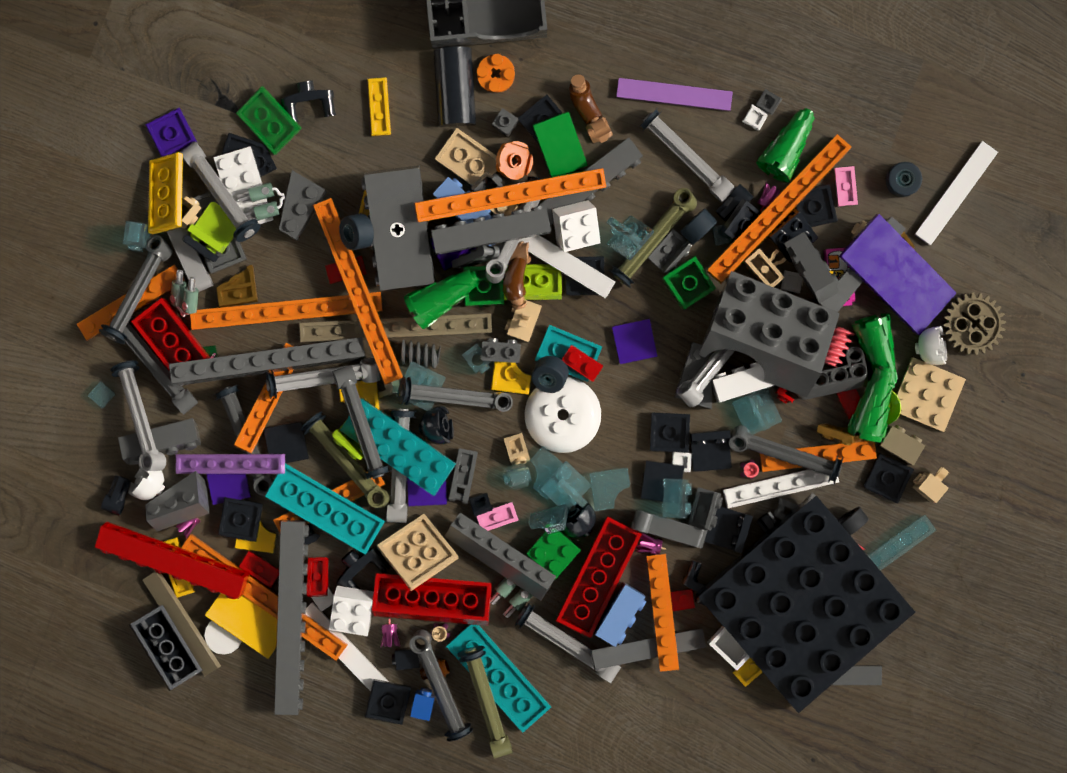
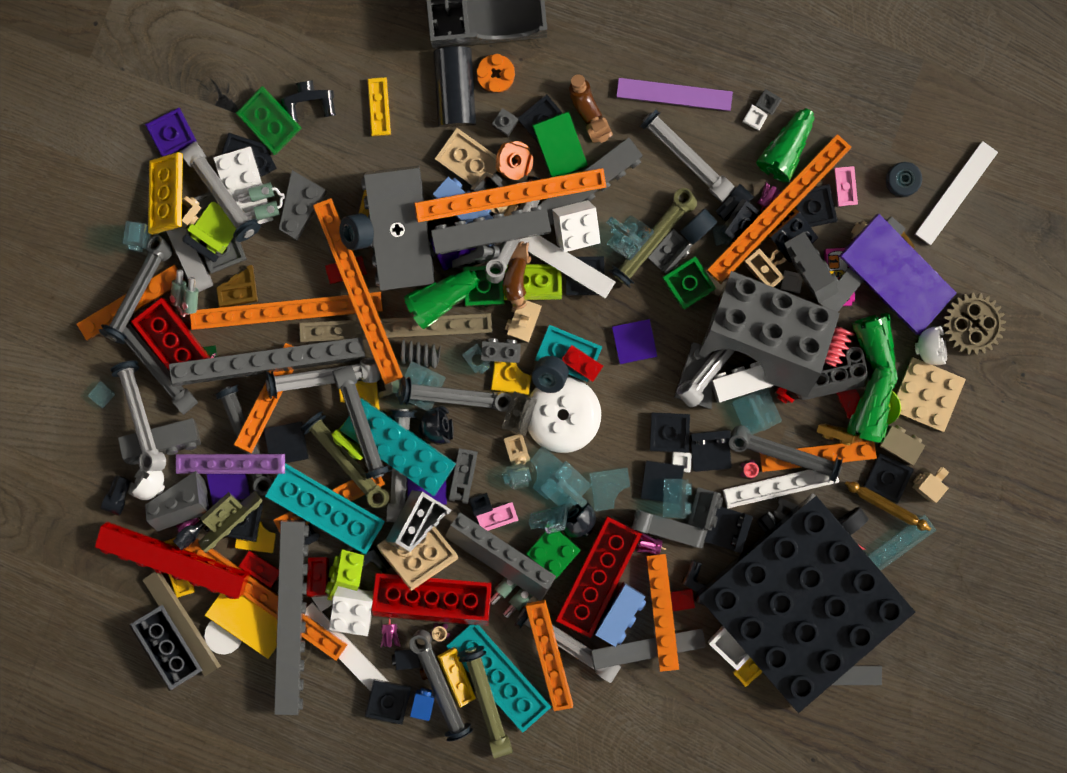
(189, 535): none -> black piece
(225, 516): none -> olive bracket
(345, 572): none -> lime bracket
(416, 520): none -> dark grey wedge
(456, 677): none -> yellow tile
(519, 413): none -> clear smoke brick
(549, 655): none -> orange plate
(888, 506): none -> pearl gold wheel

